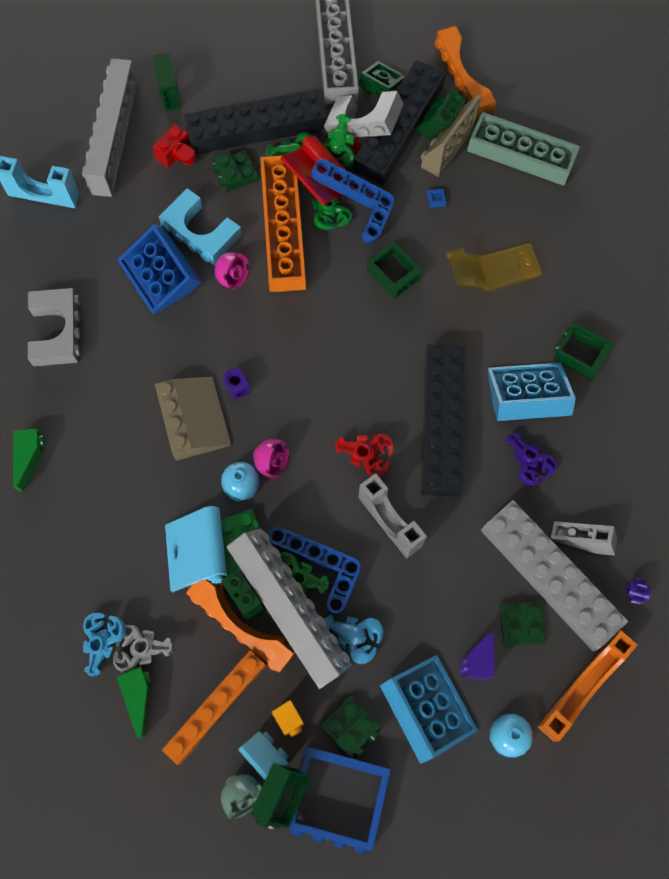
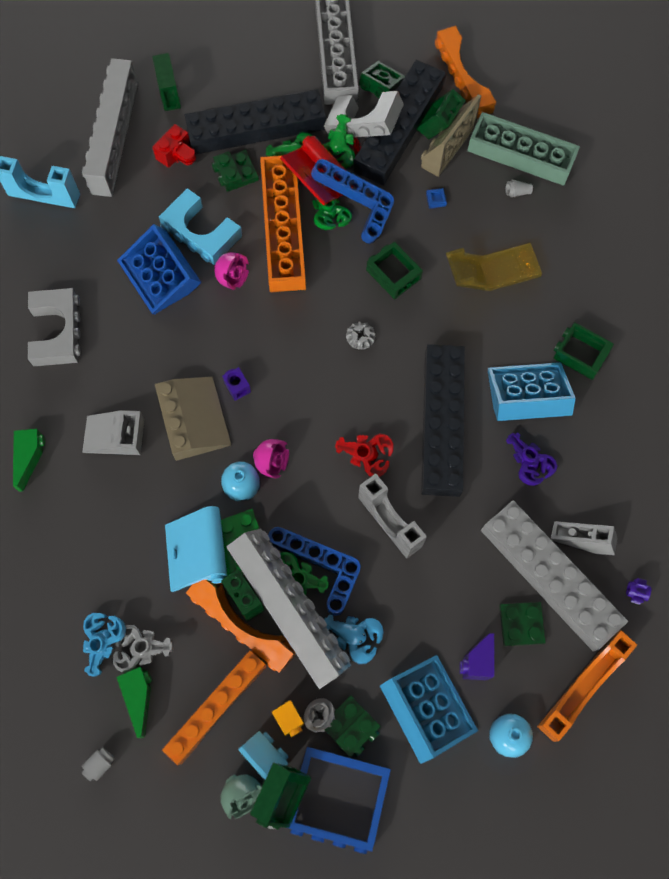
(97, 764): none -> light grey brick
(114, 433): none -> light grey slope
(310, 716): none -> light grey gear
(363, 342): none -> light grey gear
(517, 188): none -> light grey cone

